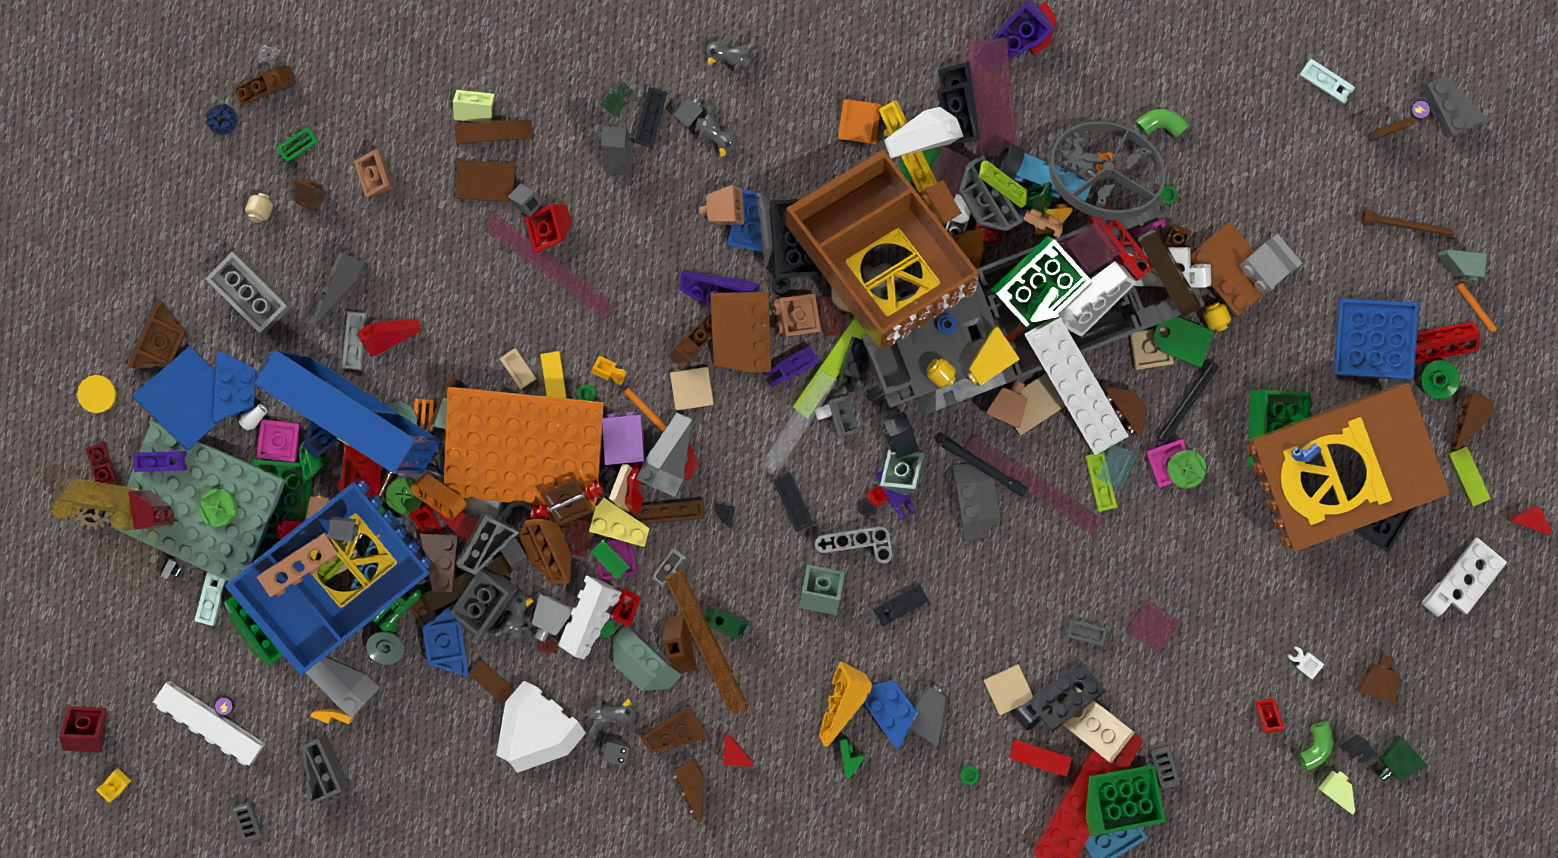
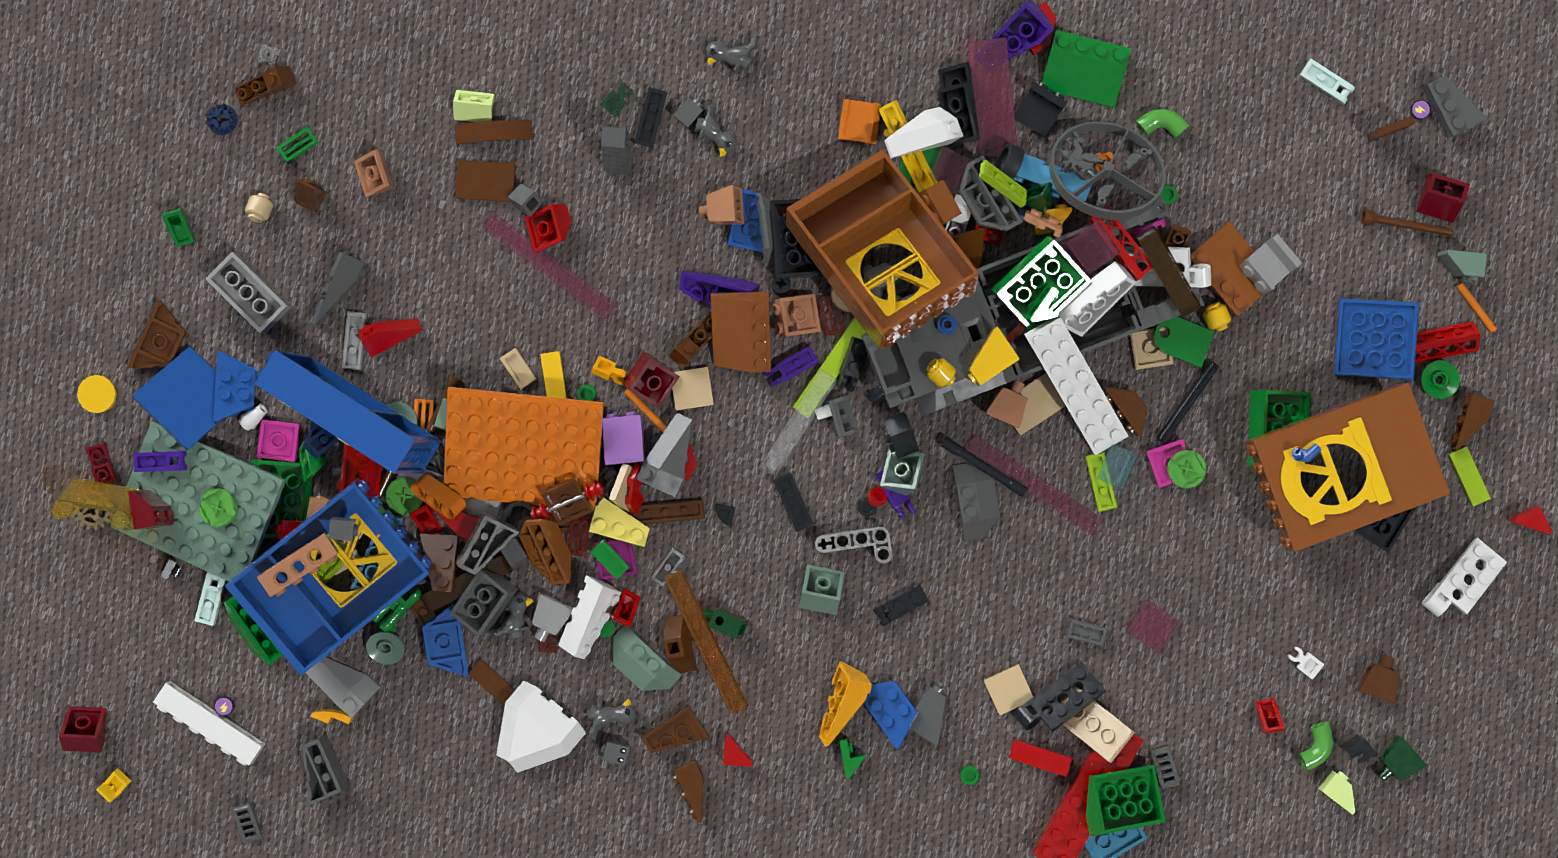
(178, 227): none -> green slope
(650, 380): none -> dark red slope
(1040, 109): none -> black bracket
(1085, 68): none -> green slope
(1442, 197): none -> dark red slope

